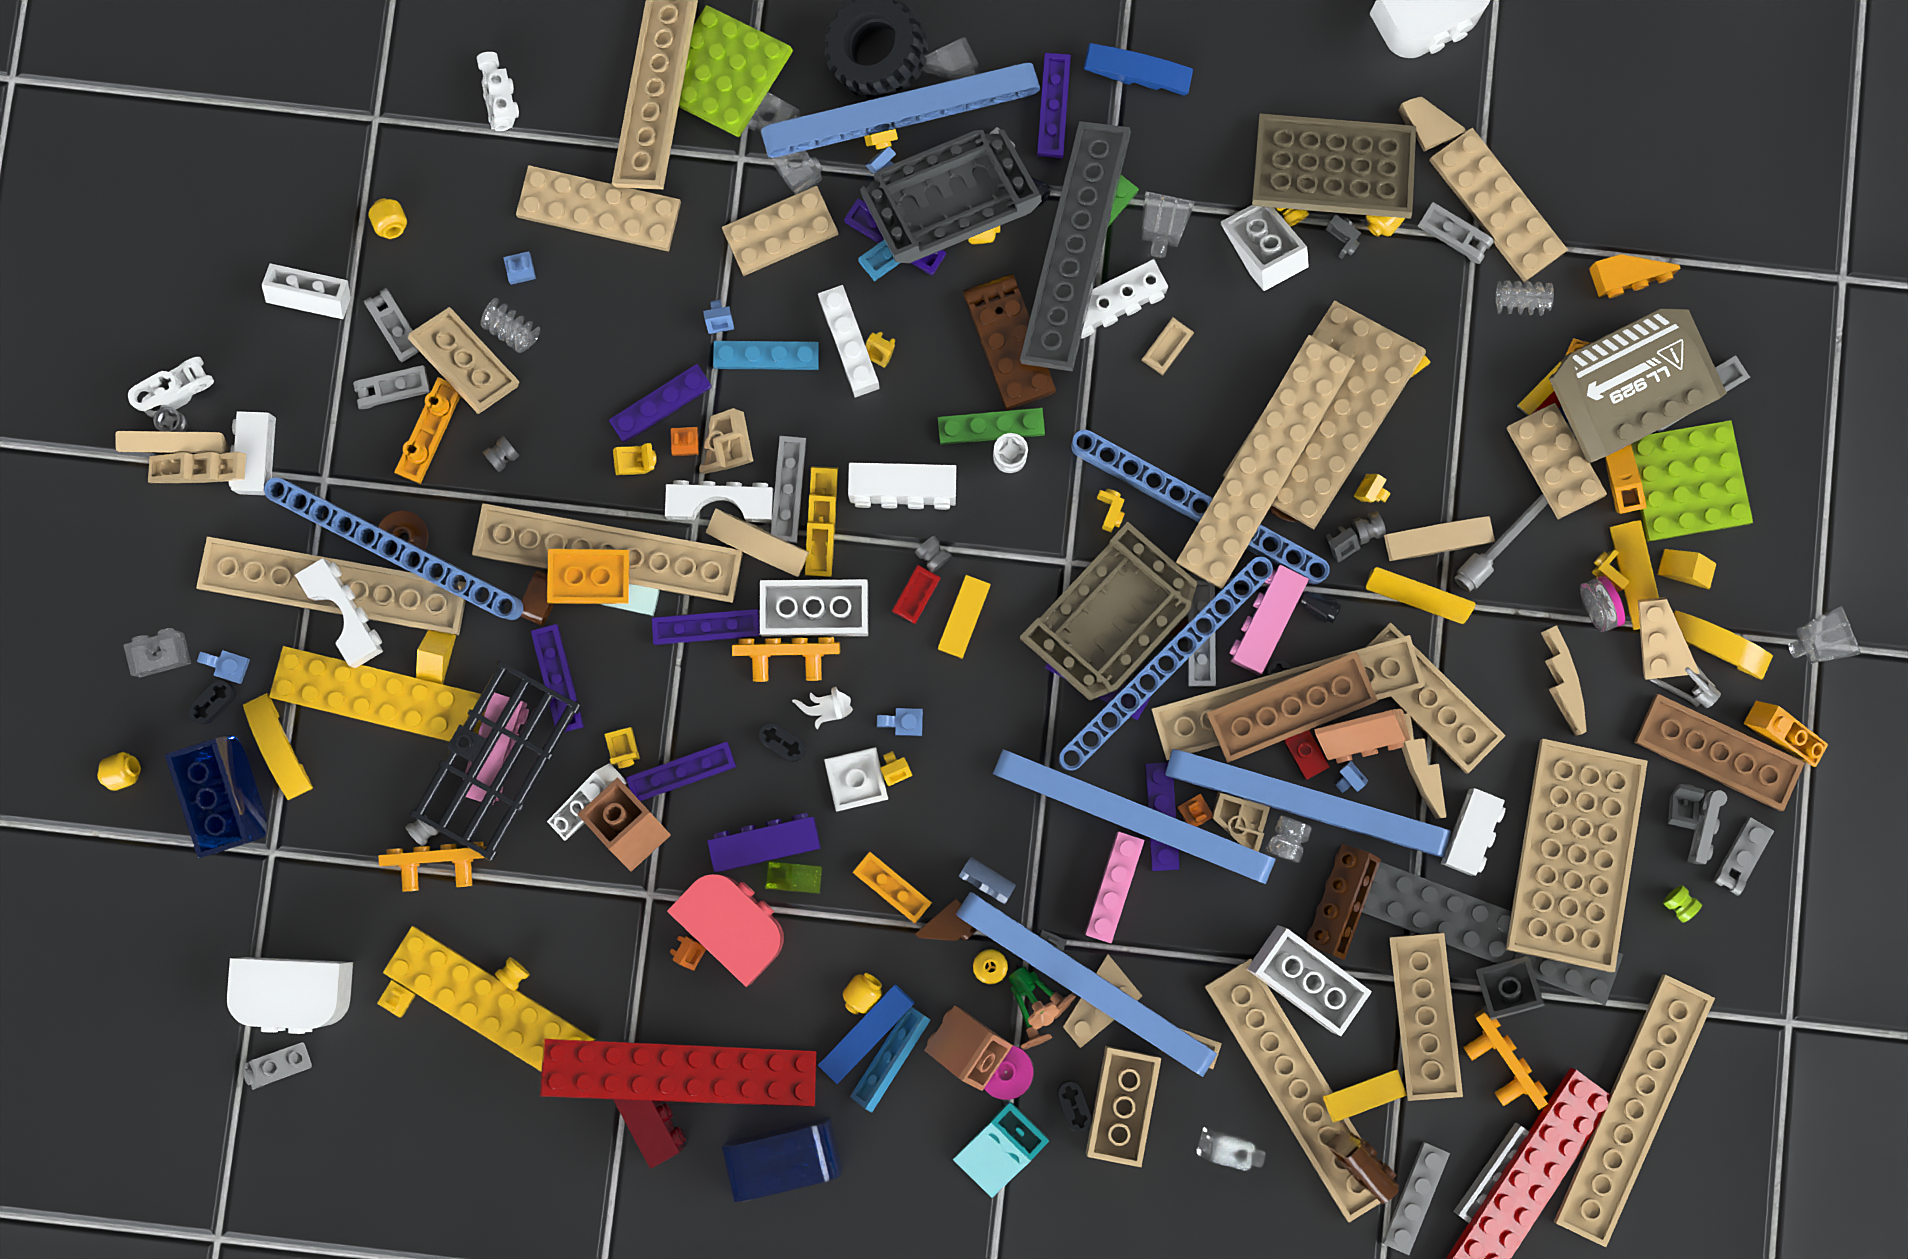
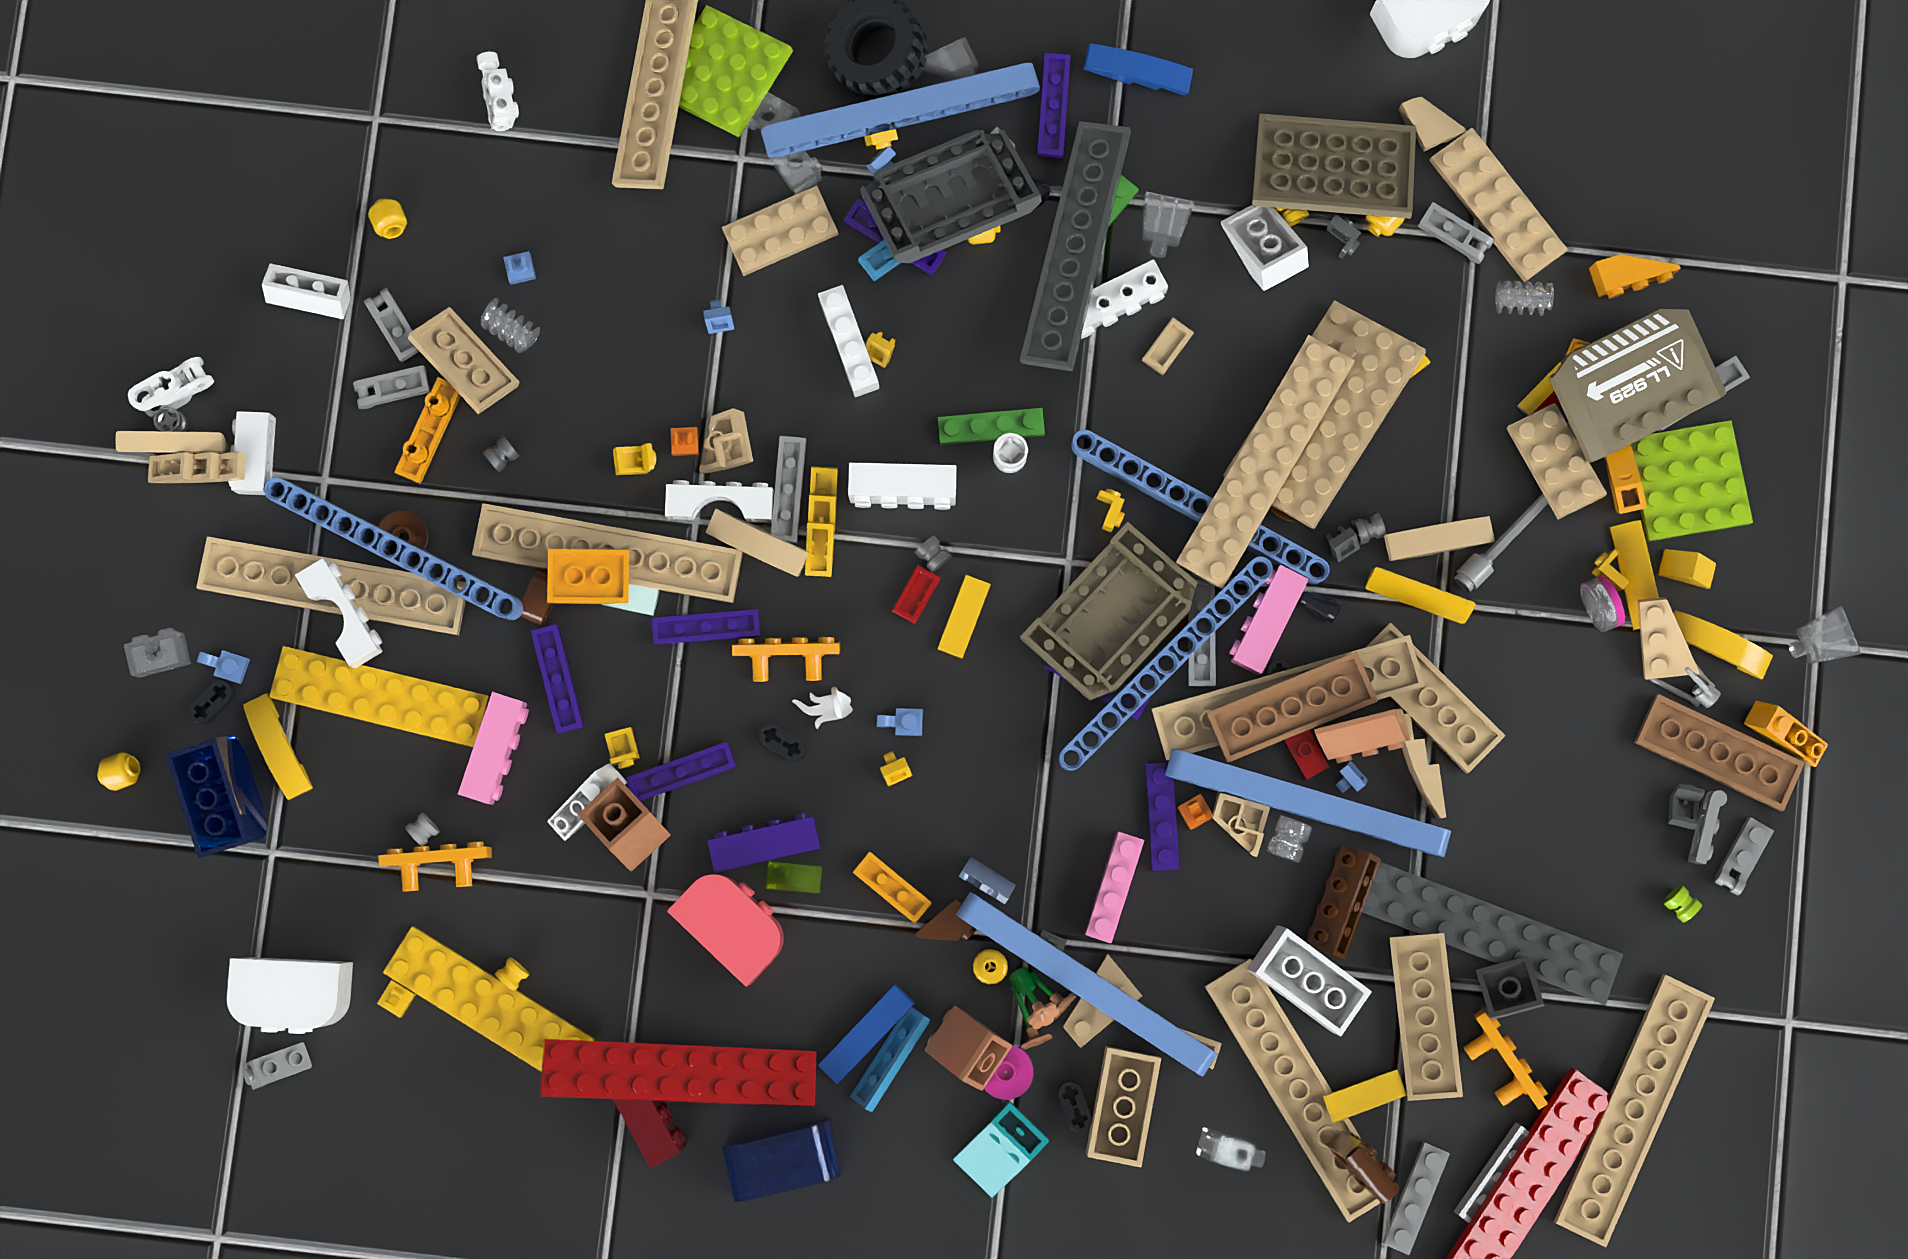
(434, 656): yellow slope -> none
(477, 750): black door -> none
(598, 208): tan plate -> none
(660, 403): dark purple plate -> none
(688, 953): orange tile -> none
(766, 355): dark azure plate -> none
(813, 608): white brick -> none
(856, 779): white tile -> none
(862, 993): yellow head -> none
(1003, 341): reddish brown hinge -> none
(1134, 816): medium blue beam -> none
(1371, 489): yellow tile -> none
(1473, 832): white brick -> none
(1568, 691): tan slope -> none
(1577, 855): tan plate -> none

